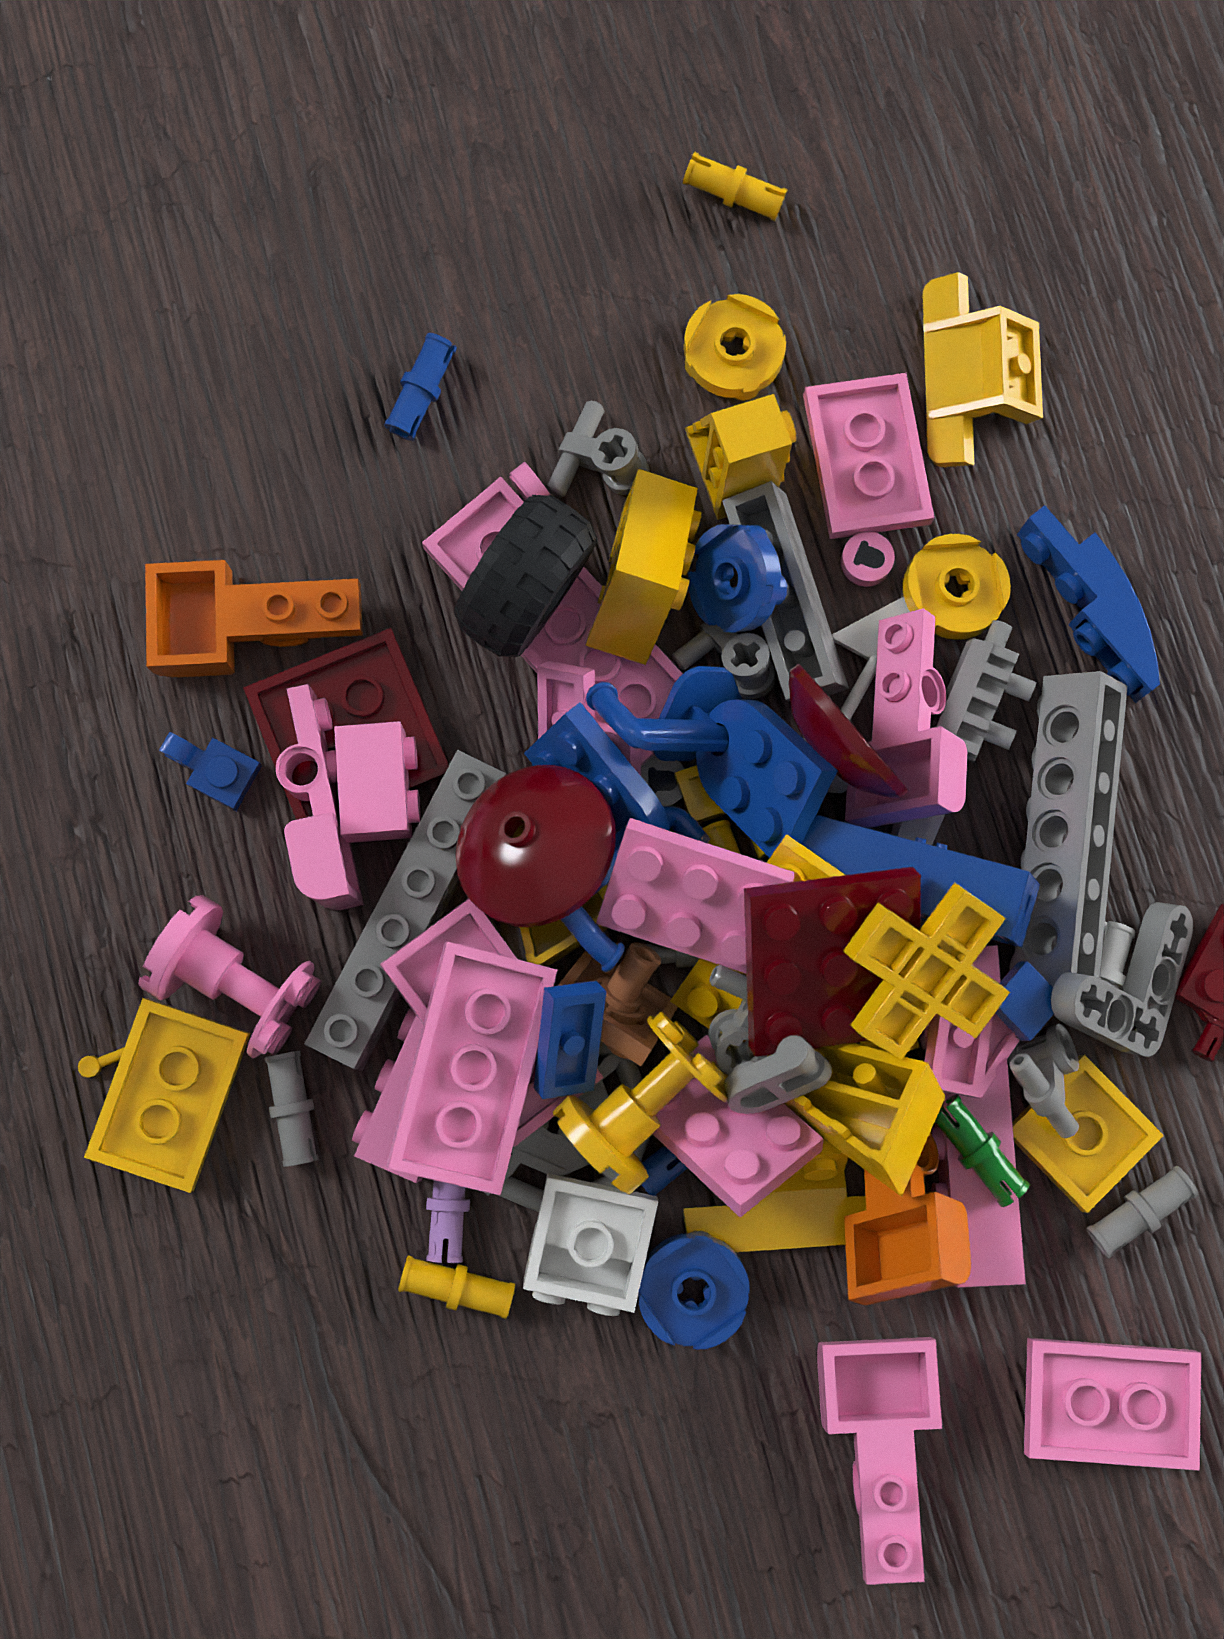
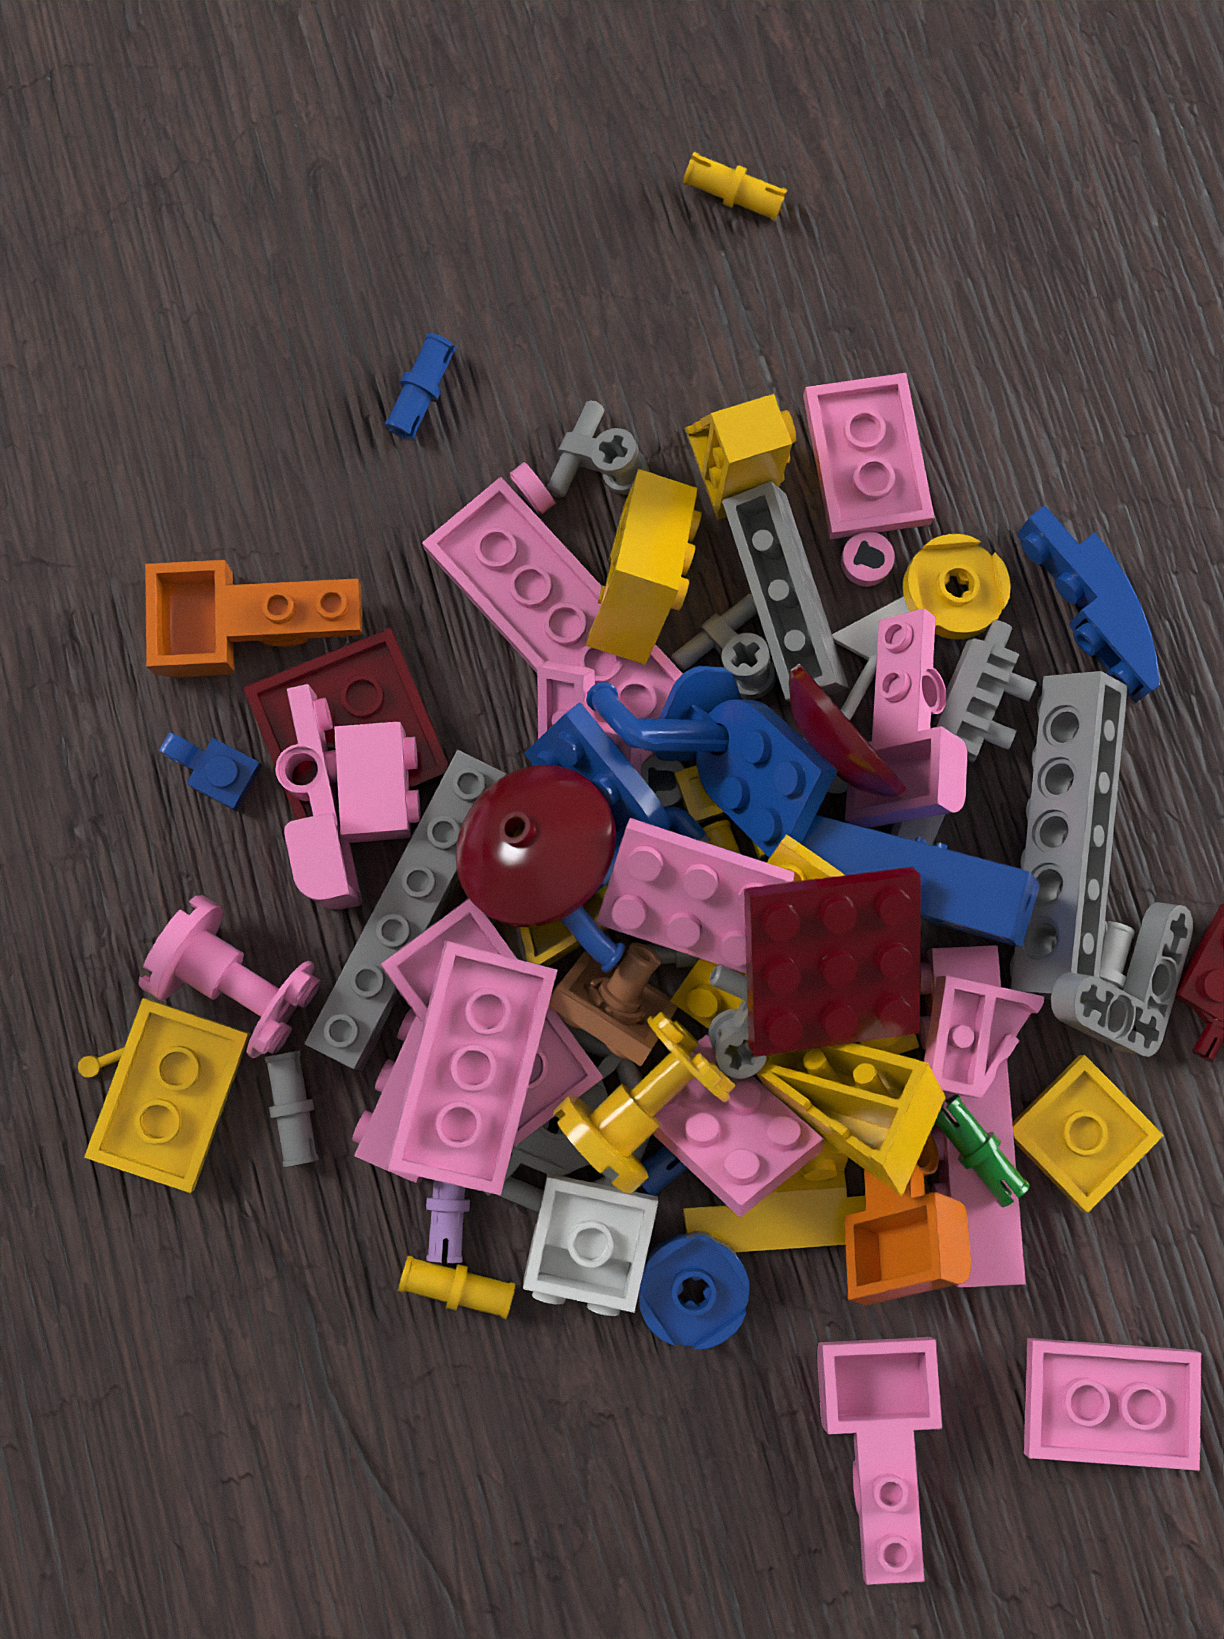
(524, 575): black tyre -> none
(569, 1039): blue plate -> none
(740, 374): yellow plate -> none
(758, 572): blue plate -> none
(777, 1078): light grey plate -> none
(926, 971): yellow plate -> none
(974, 368): yellow plate -> none
(1028, 1003): blue tile -> none
(1040, 1070): light grey piece -> none
(1142, 1211): light grey pin -> none

